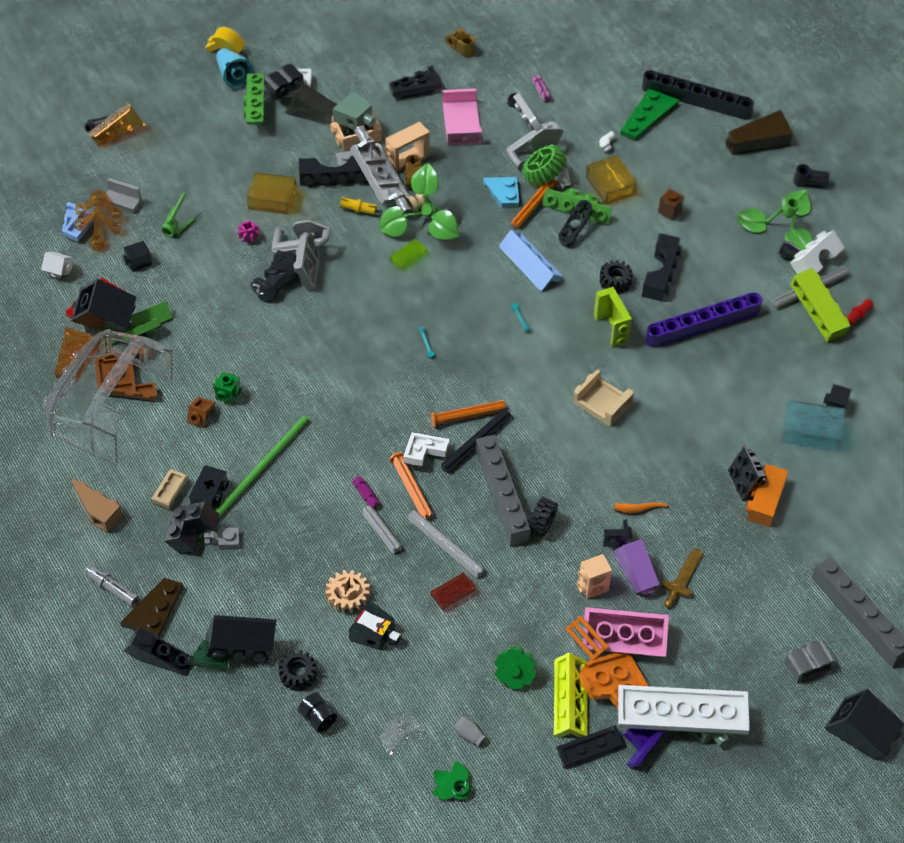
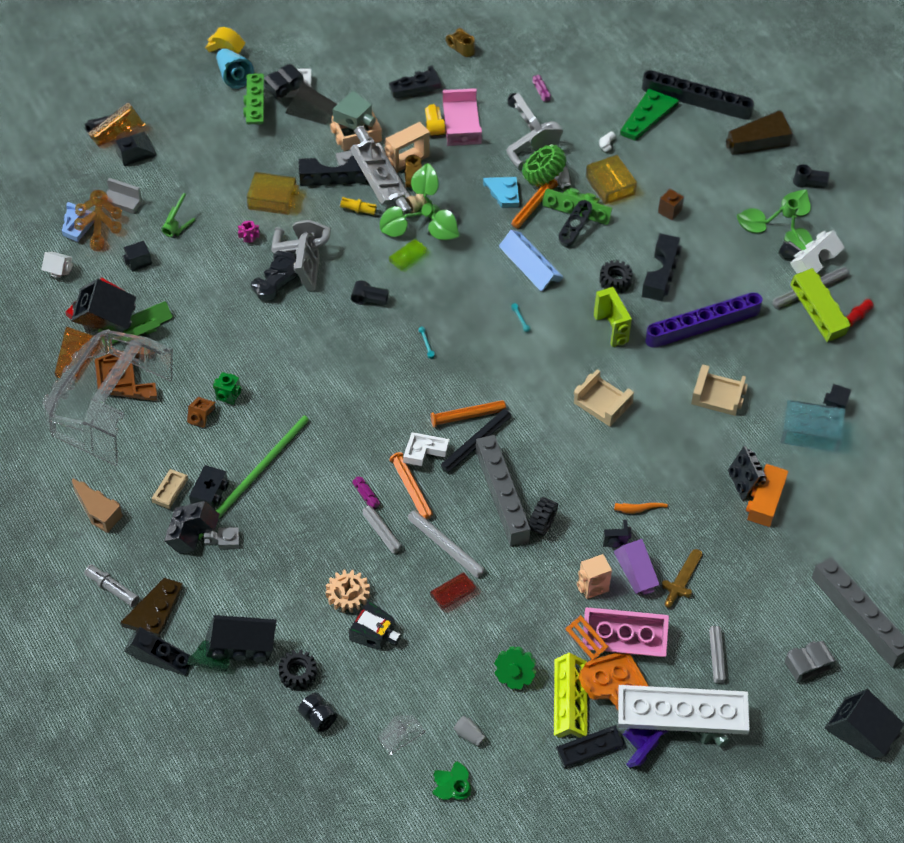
(134, 148): none -> black slope
(365, 293): none -> black piece
(434, 122): none -> yellow piece
(717, 654): none -> light grey axle
(718, 392): none -> tan panel

